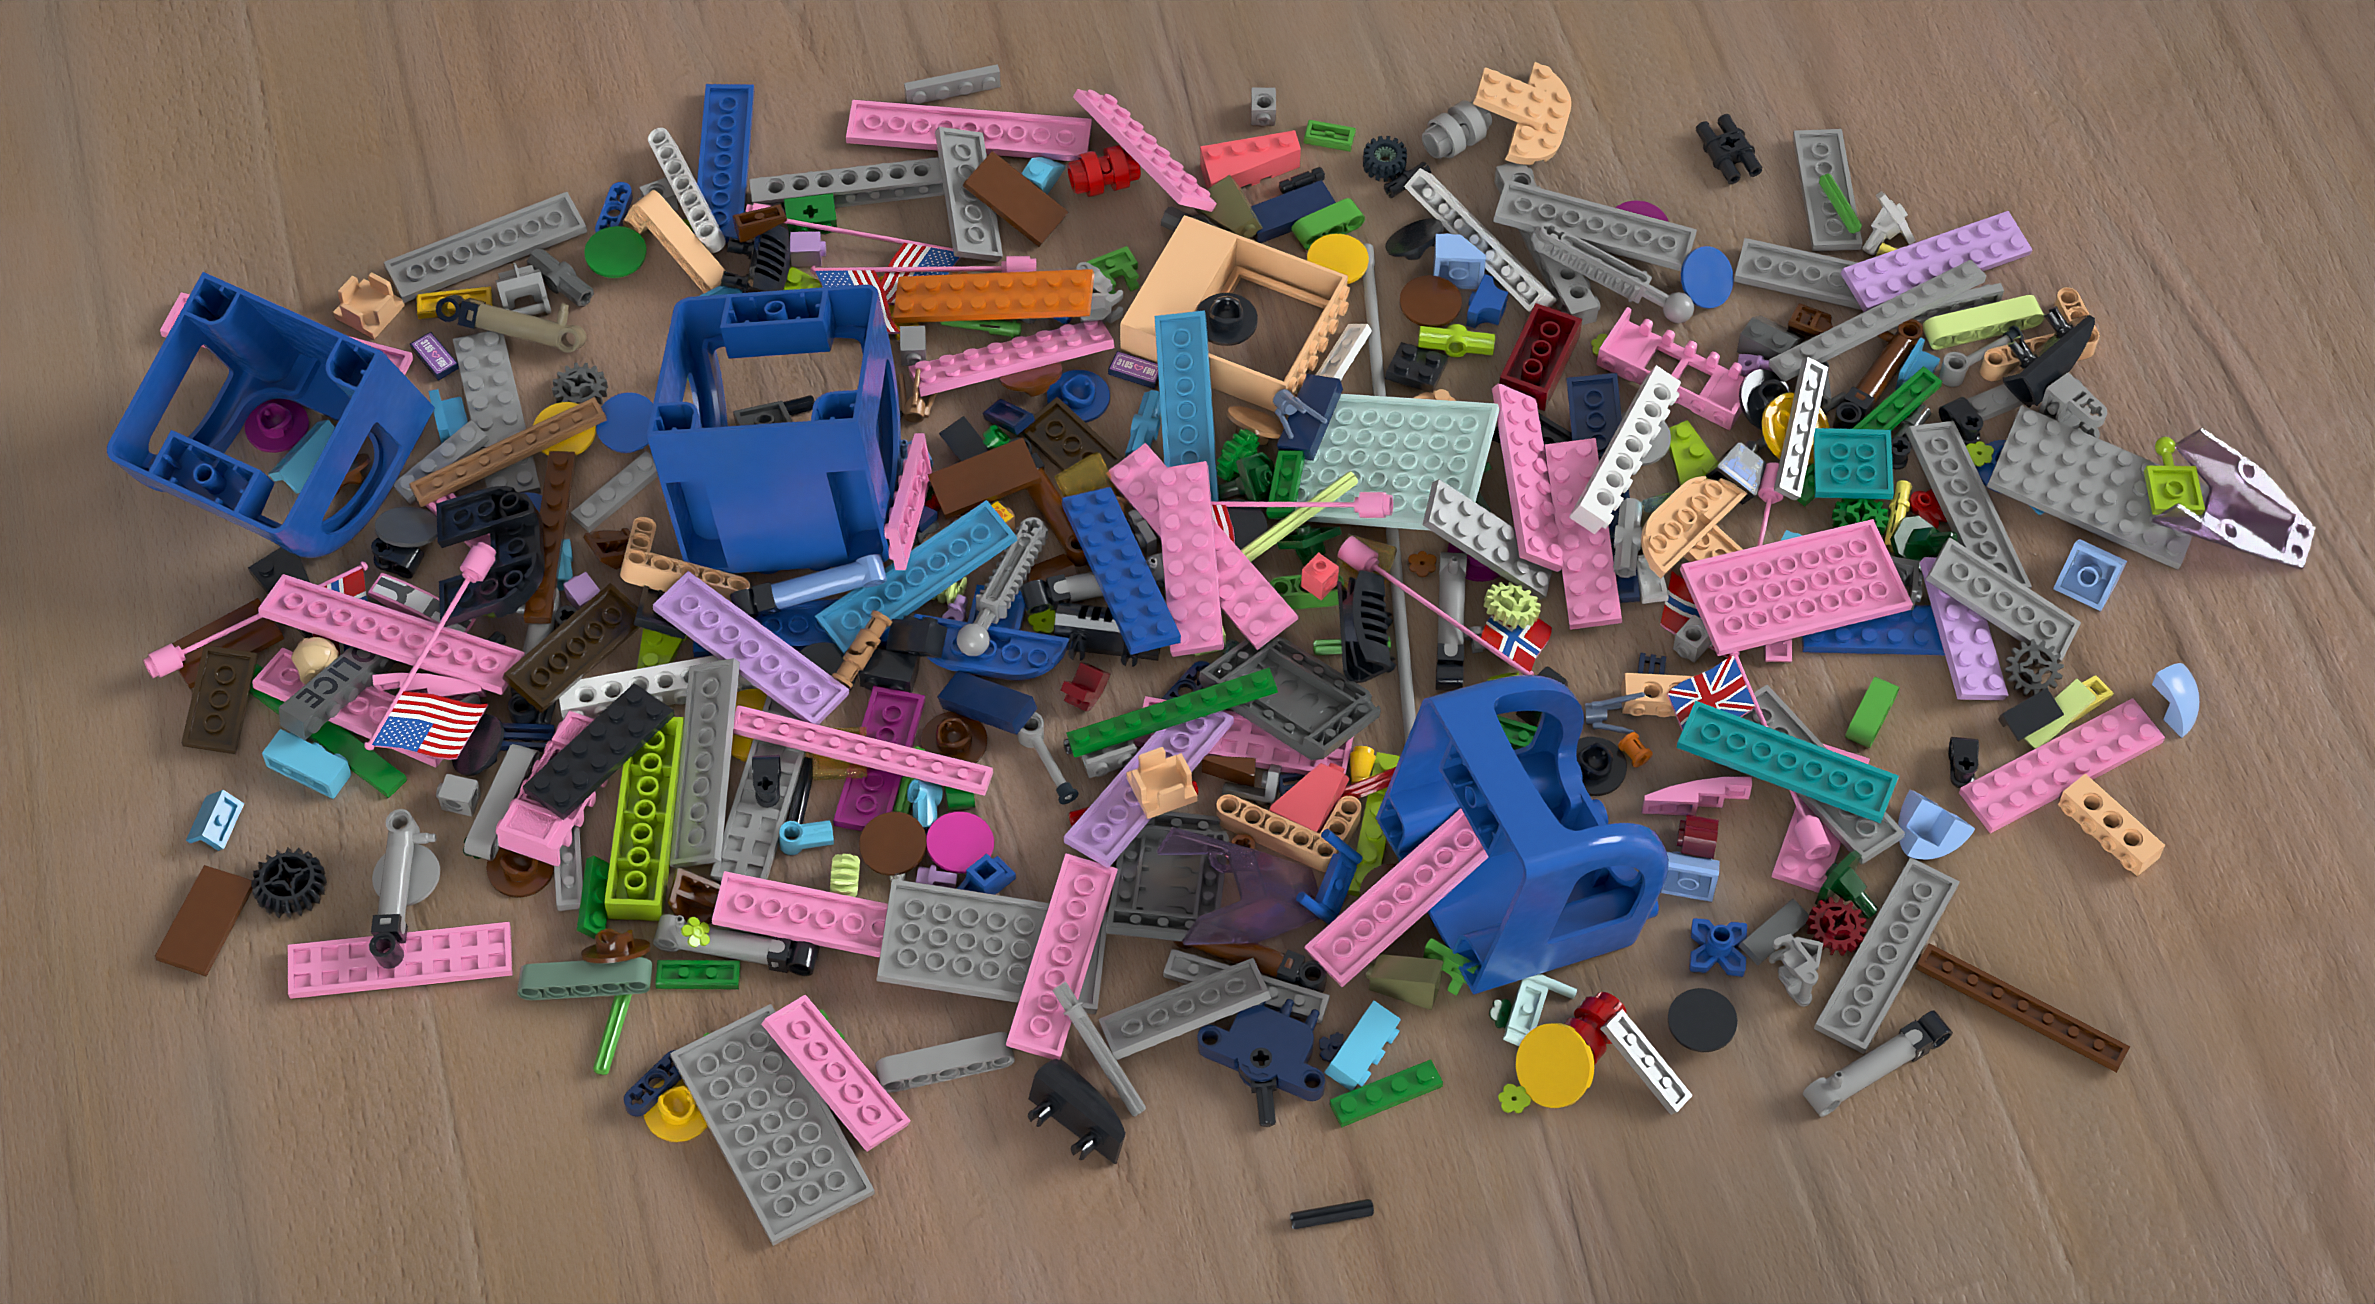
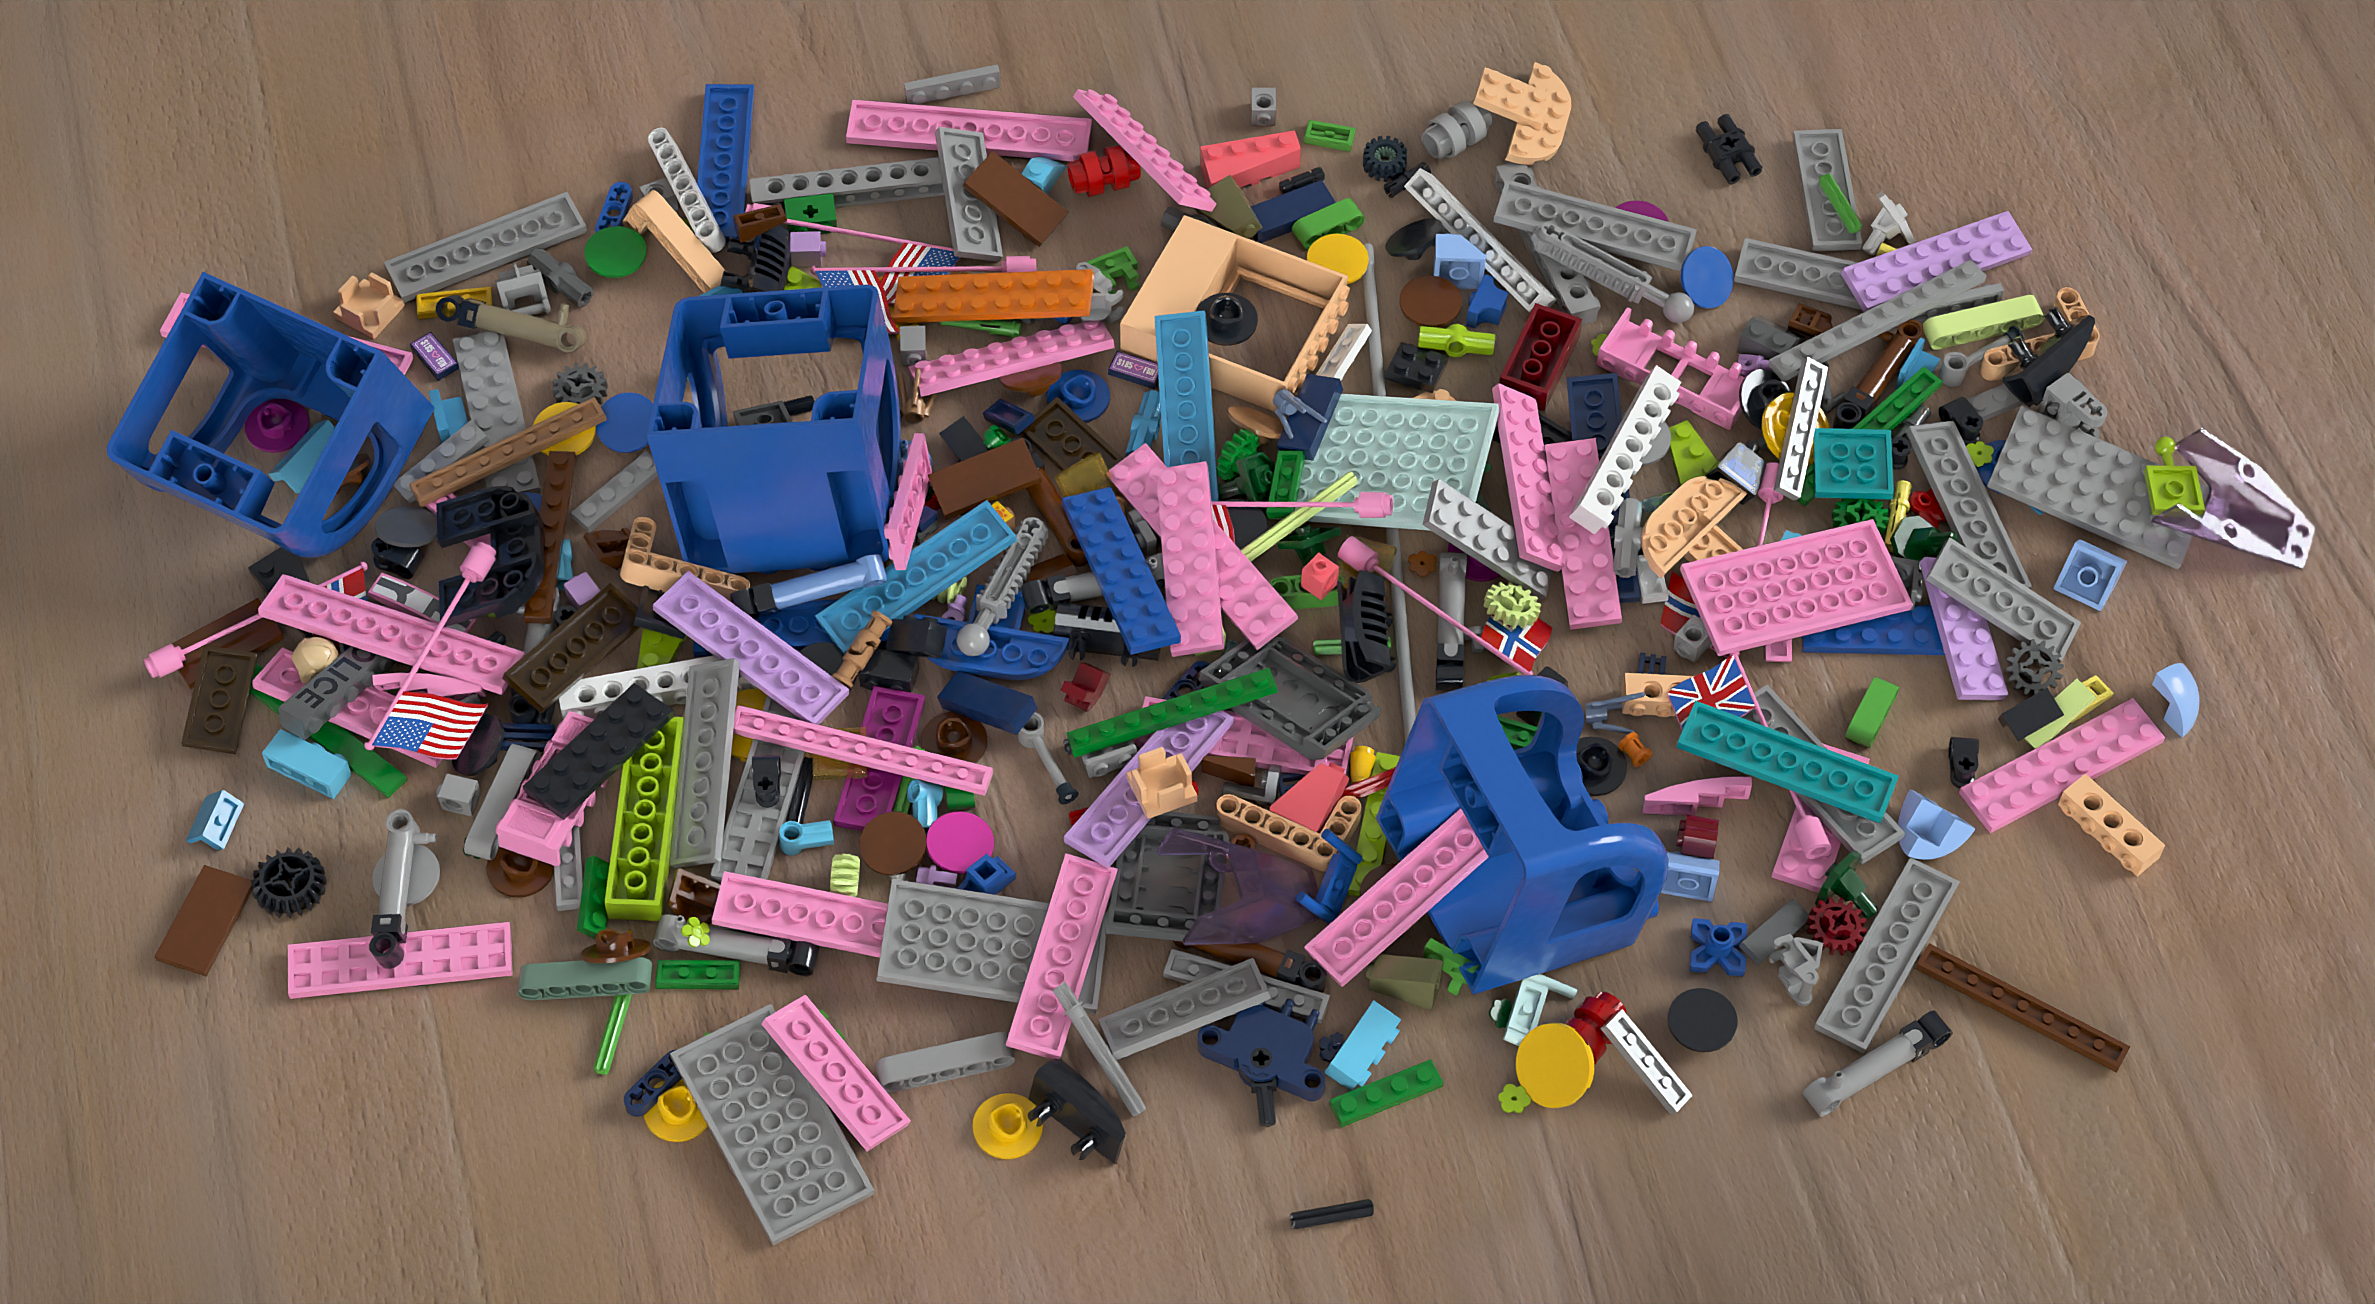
(1004, 1127): none -> yellow piece

